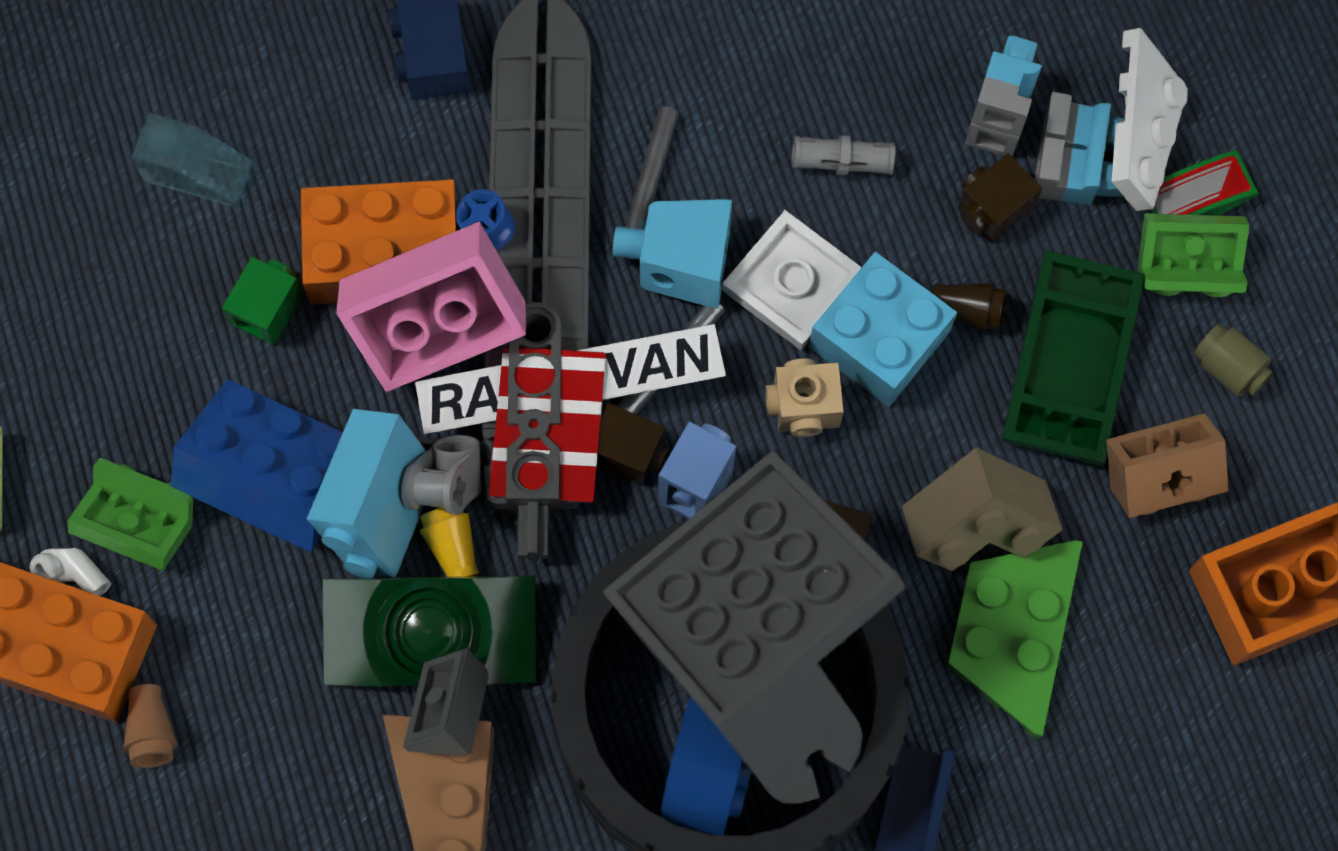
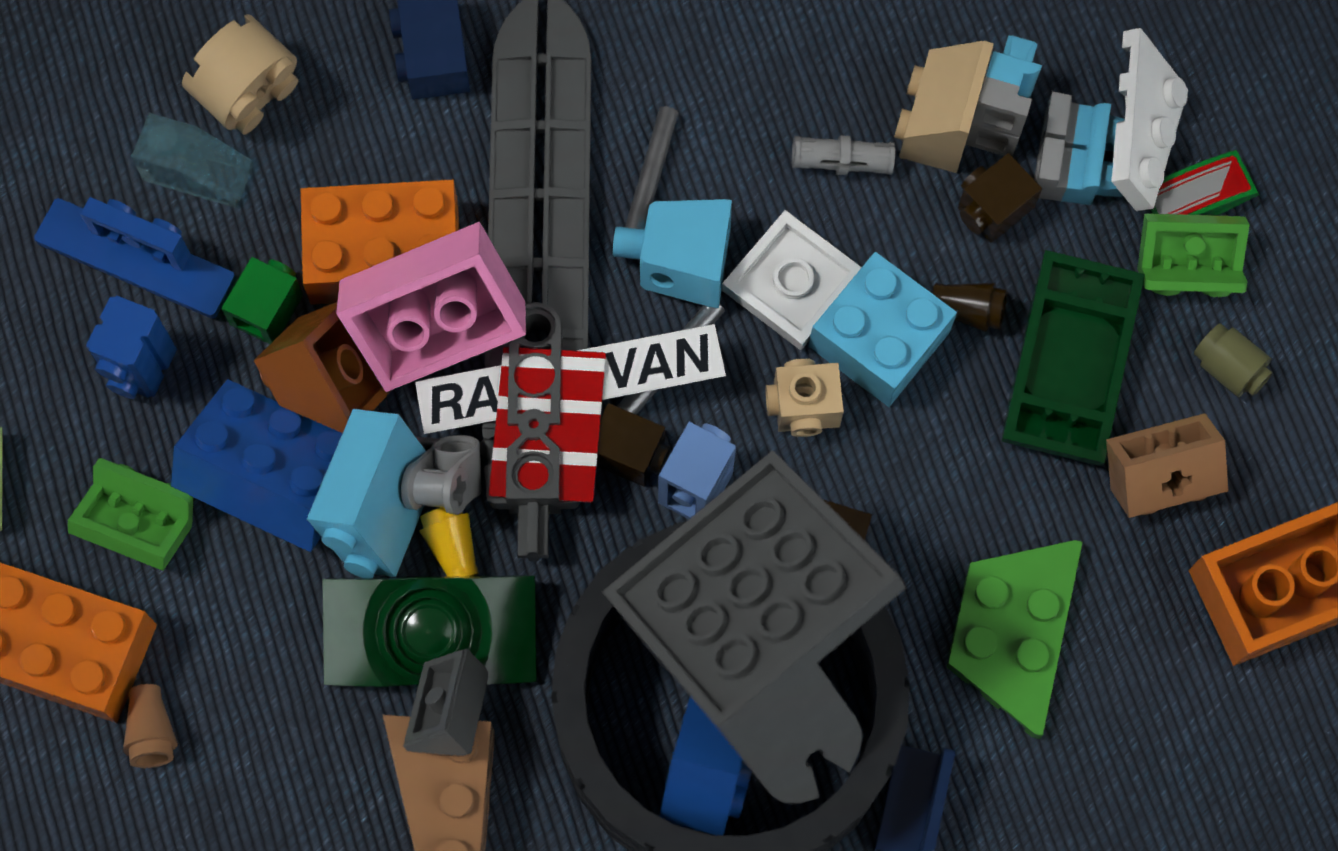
(70, 566): white arm -> none
(131, 348): none -> blue brick
(136, 252): none -> blue bracket
(241, 74): none -> tan brick
(319, 370): none -> dark orange slope
(484, 206): blue wheel -> none
(943, 104): none -> tan slope
(977, 505): dark tan brick -> none

